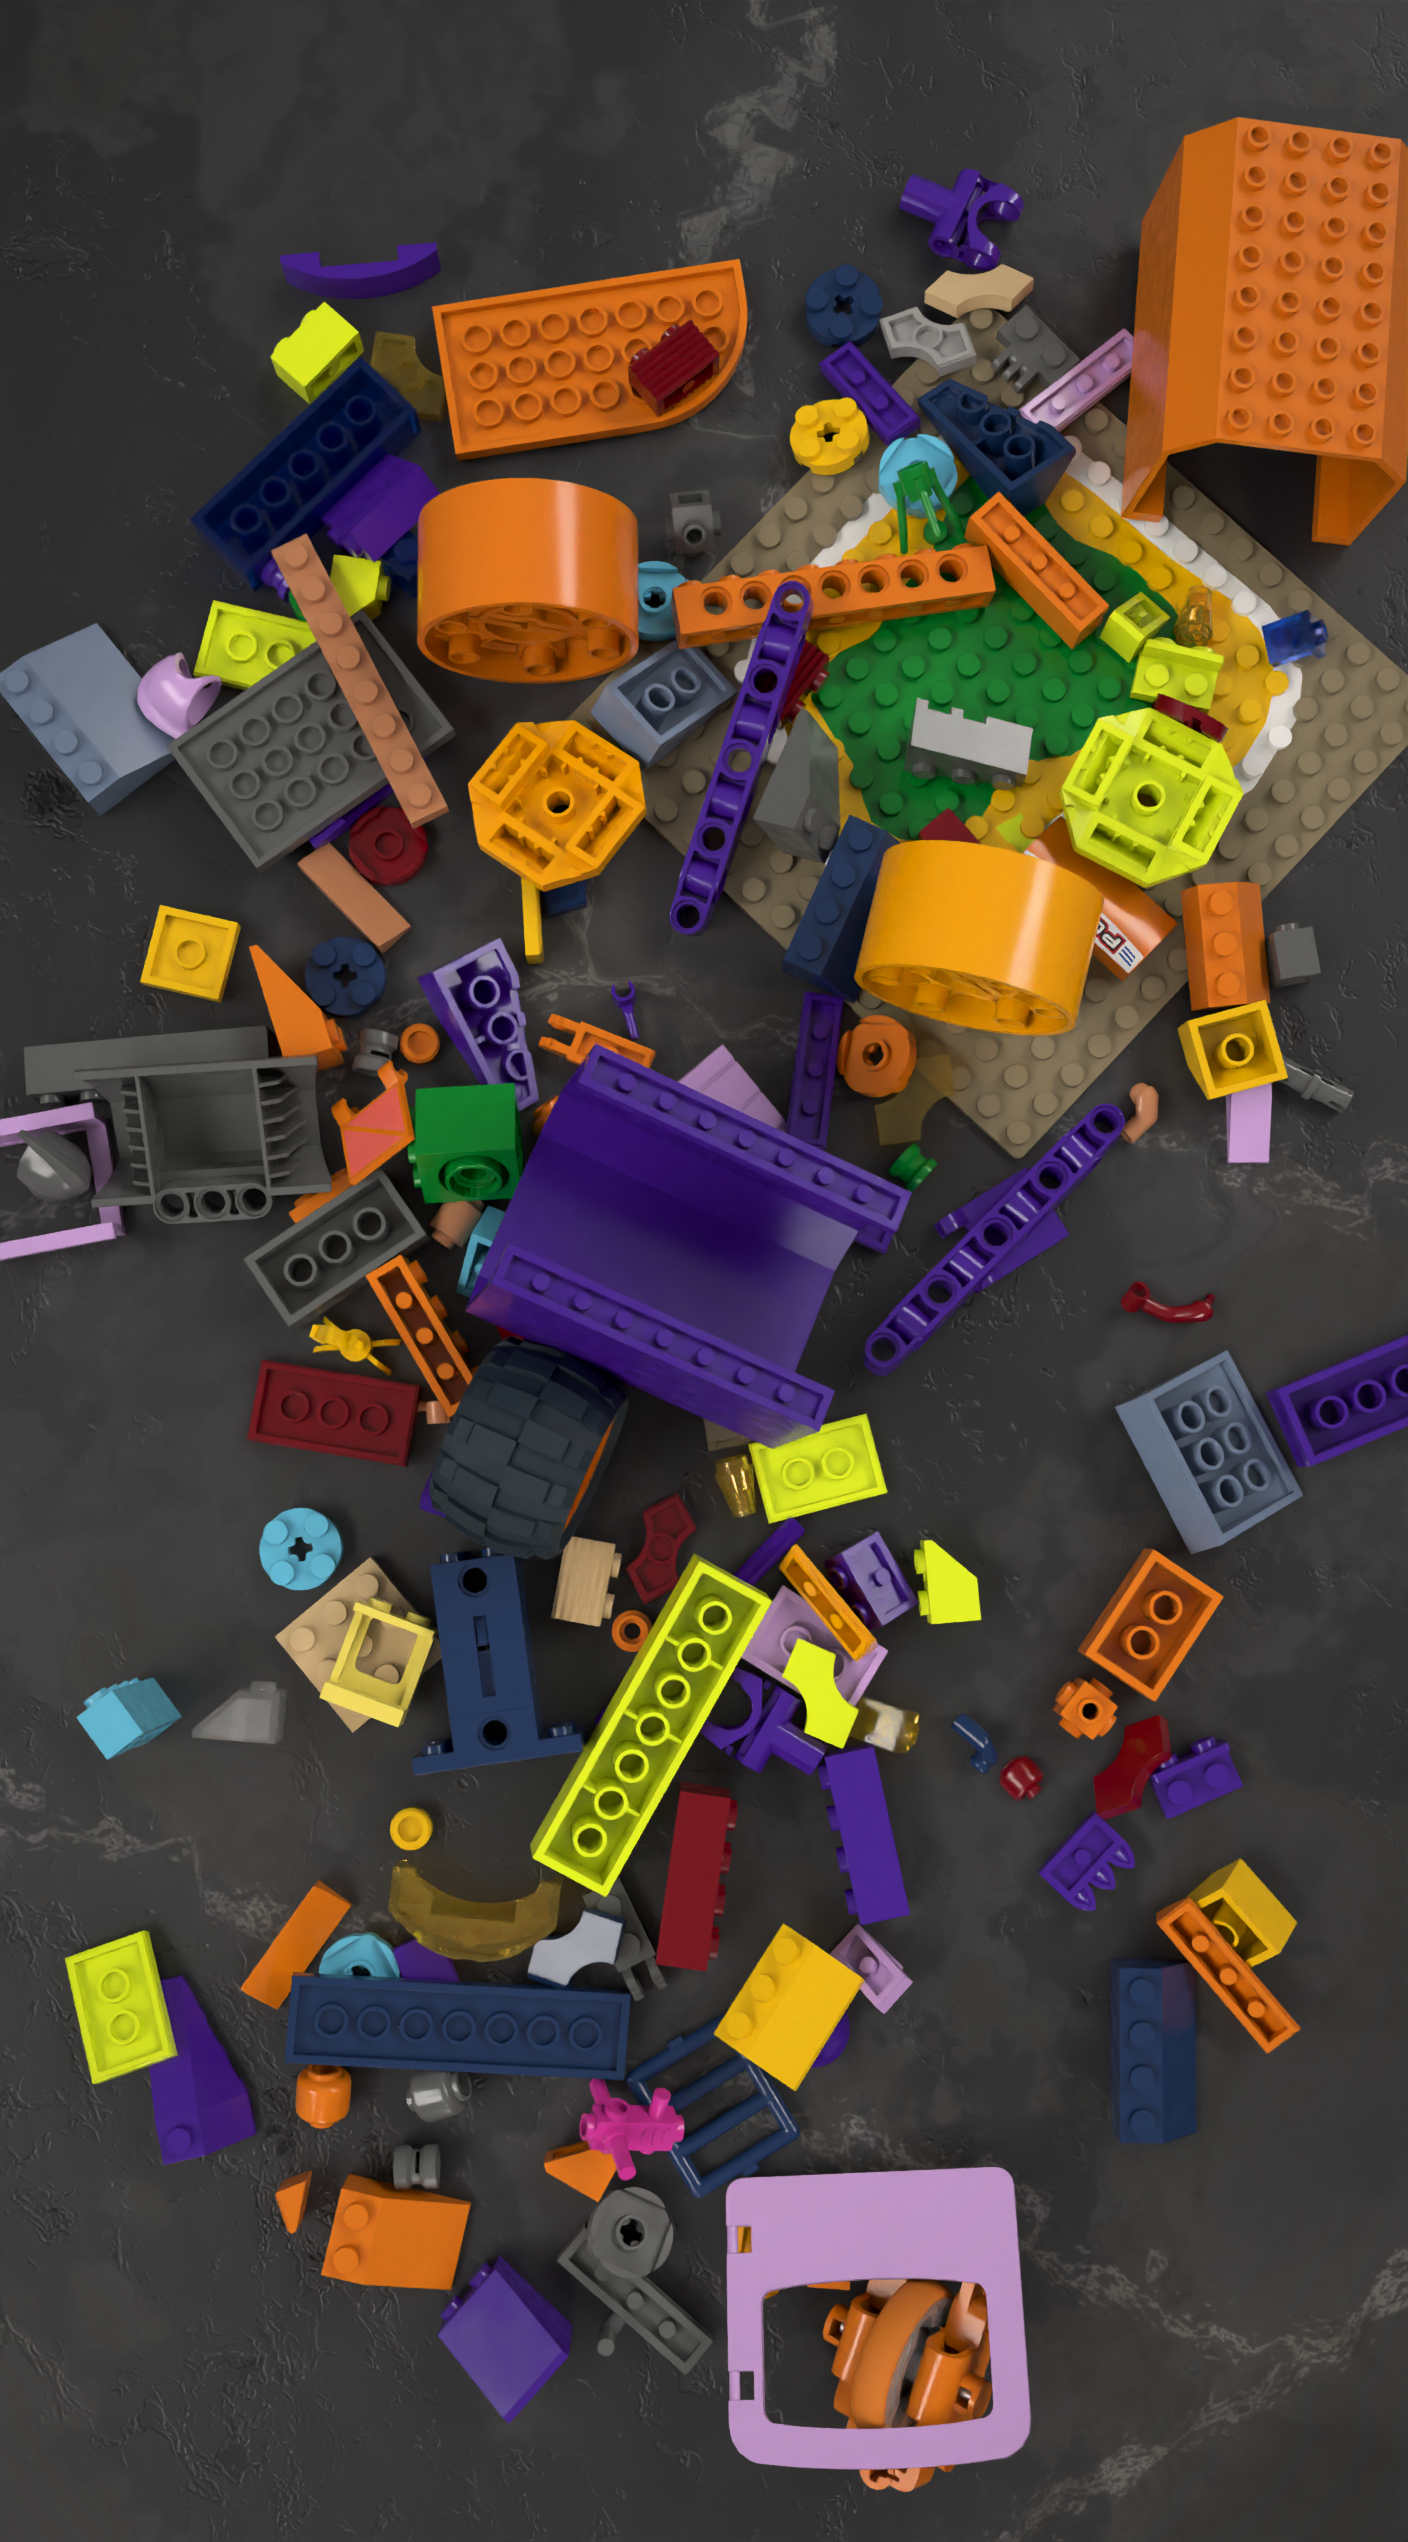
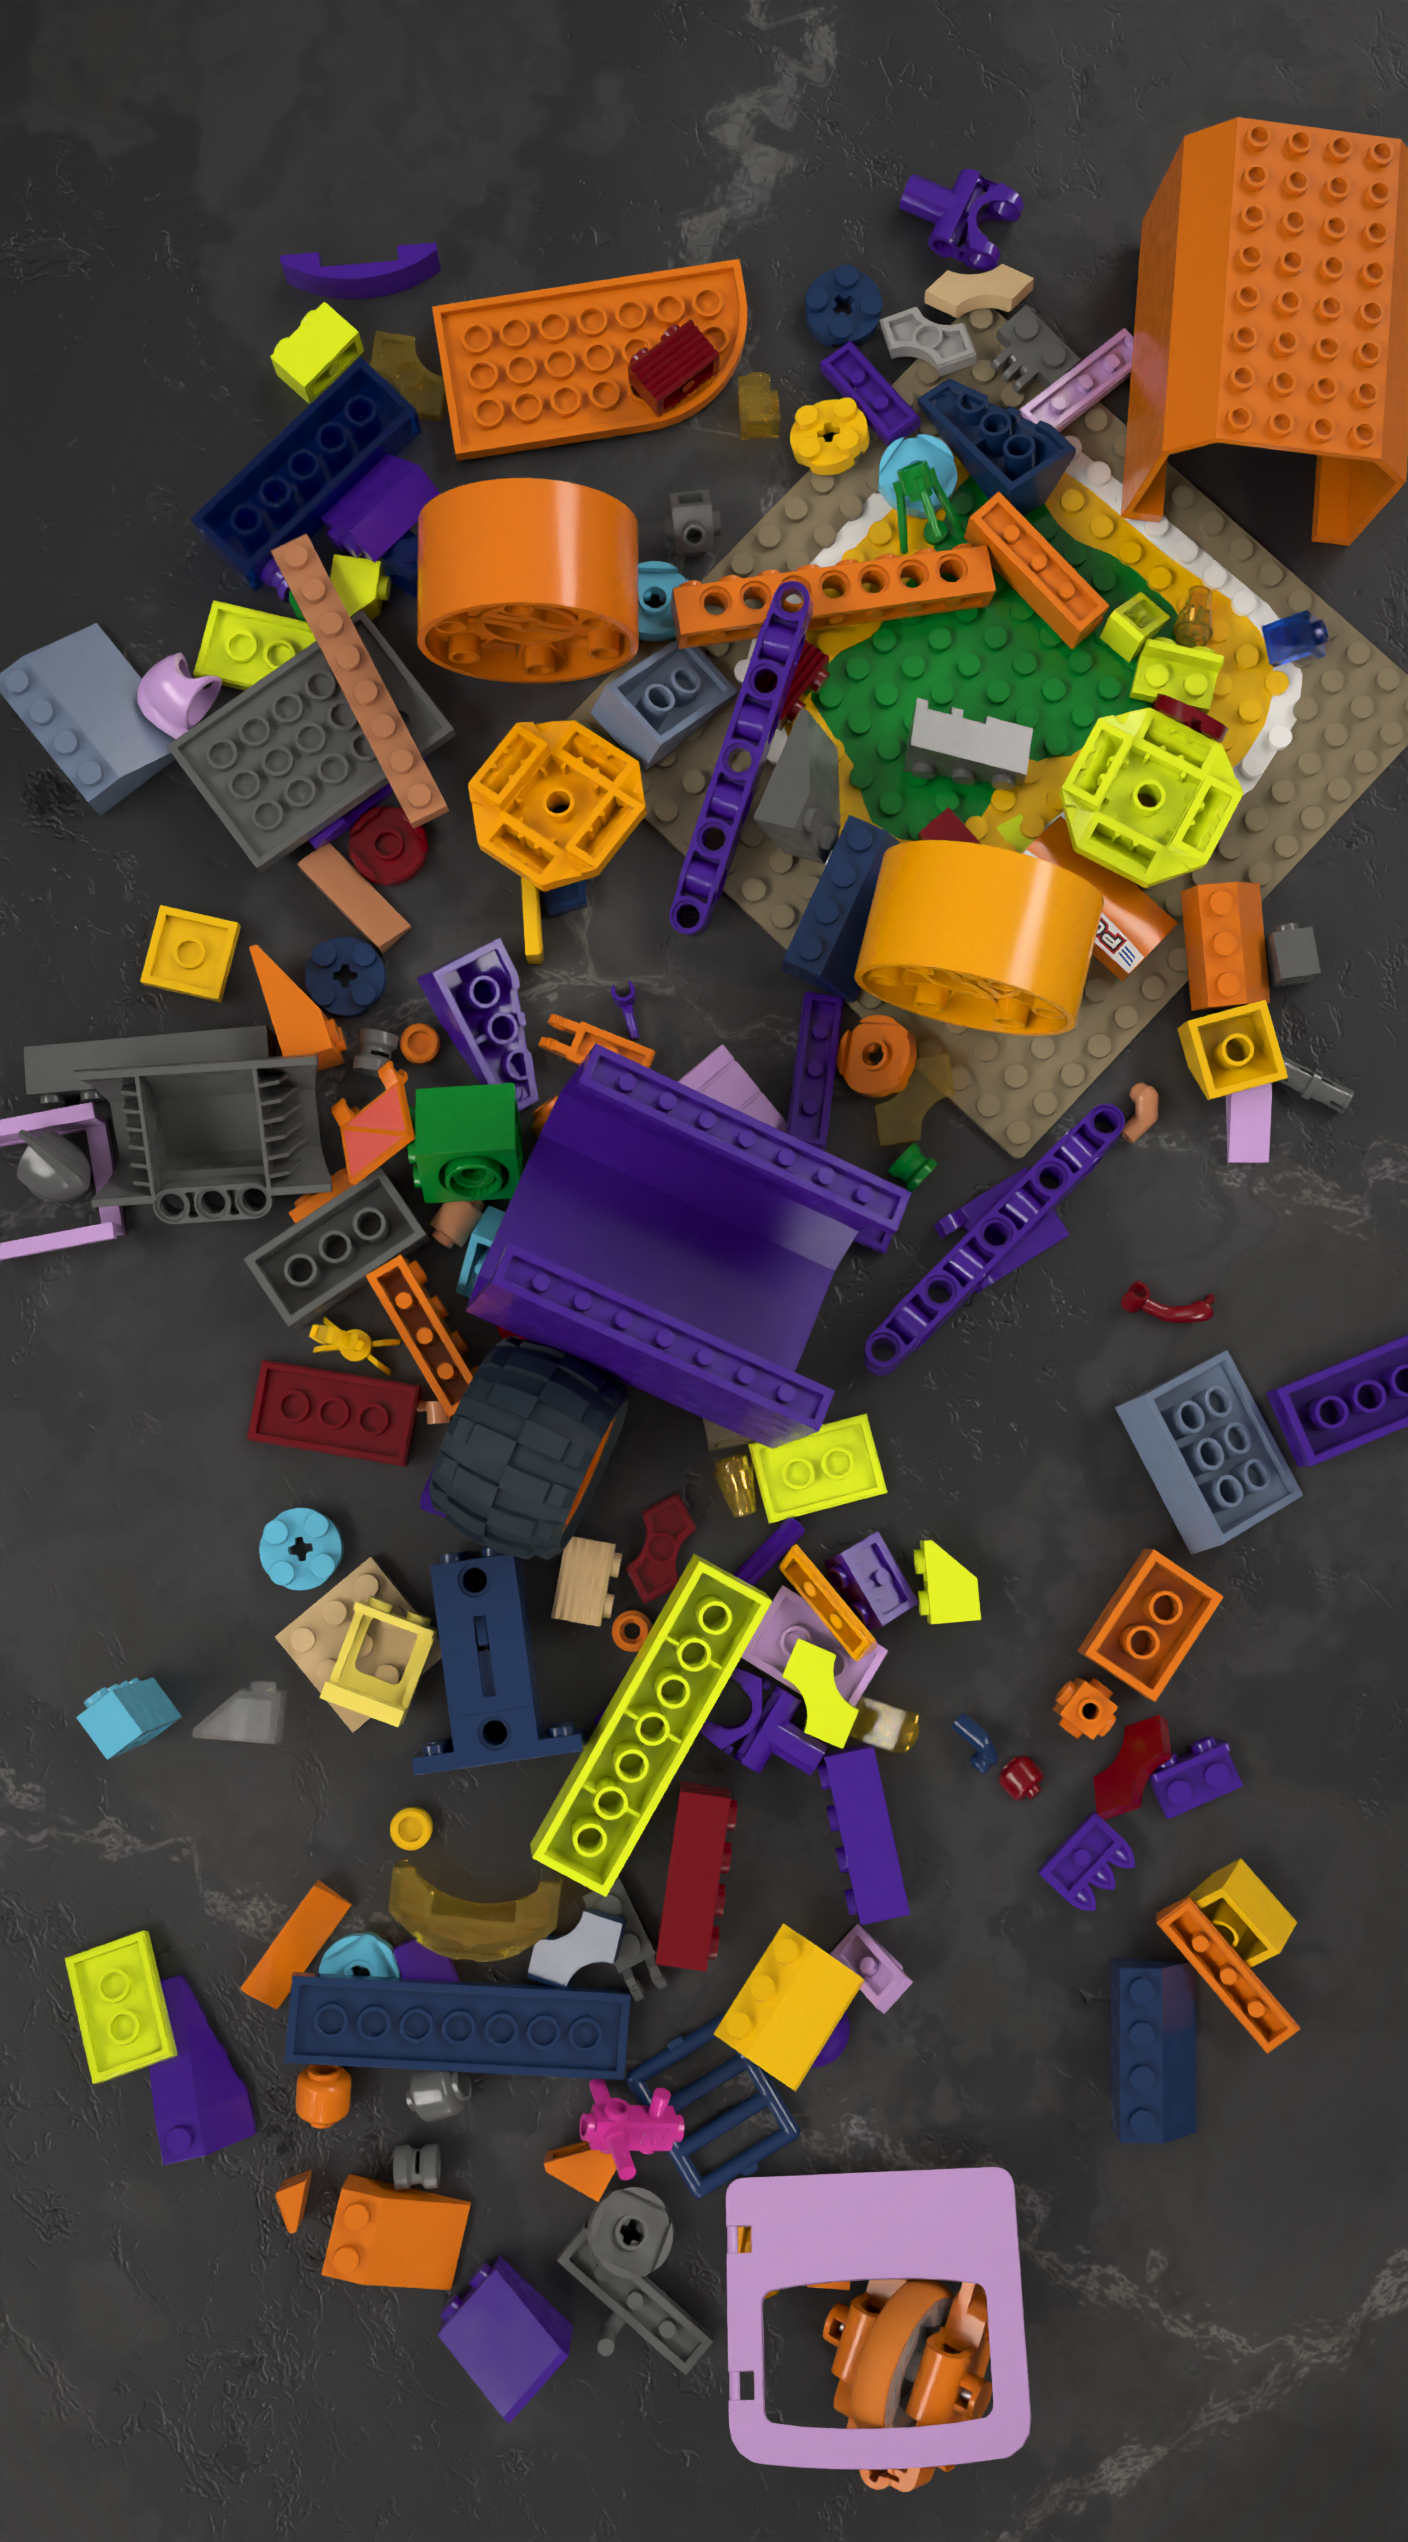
(757, 407): none -> clear yellow brick

